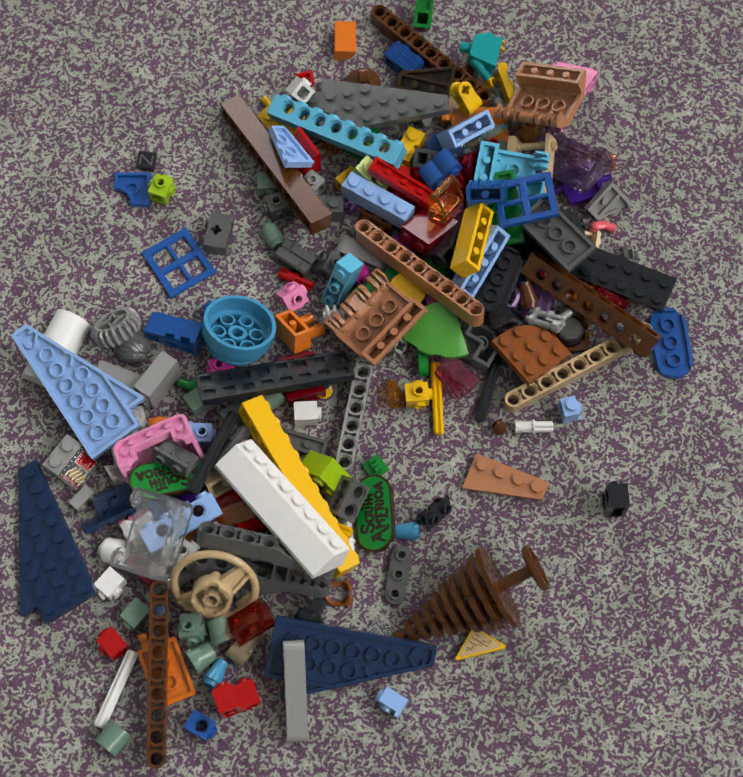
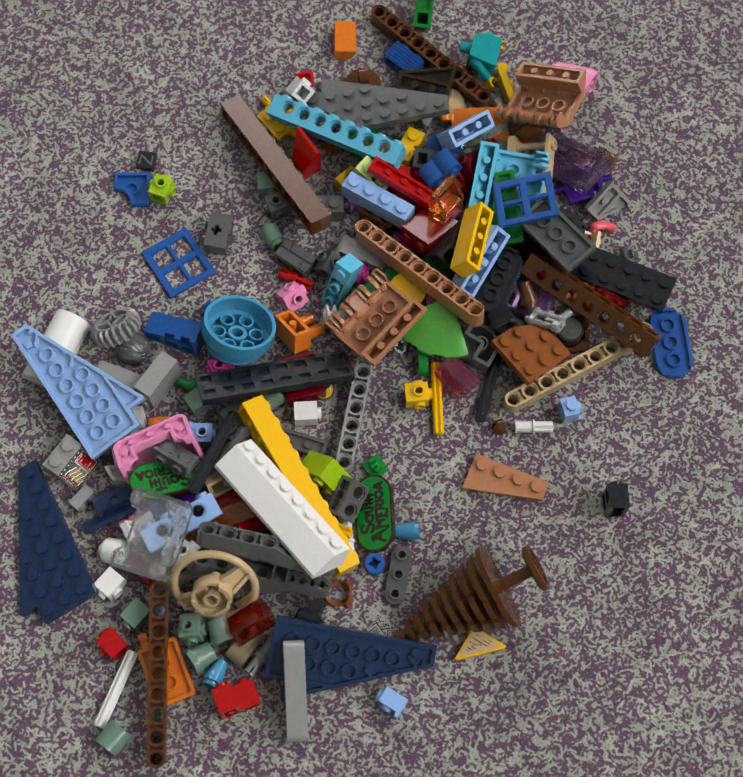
(193, 721): blue brick -> none
(259, 659): none -> light grey pin
(289, 149): light blue wing -> none
(316, 182): light grey brick -> none
(375, 568): none -> blue wheel
(394, 395): clear orange cone -> none
(436, 512): black hinge -> none
(465, 97): yellow piece -> none
(486, 191): blue brick -> none

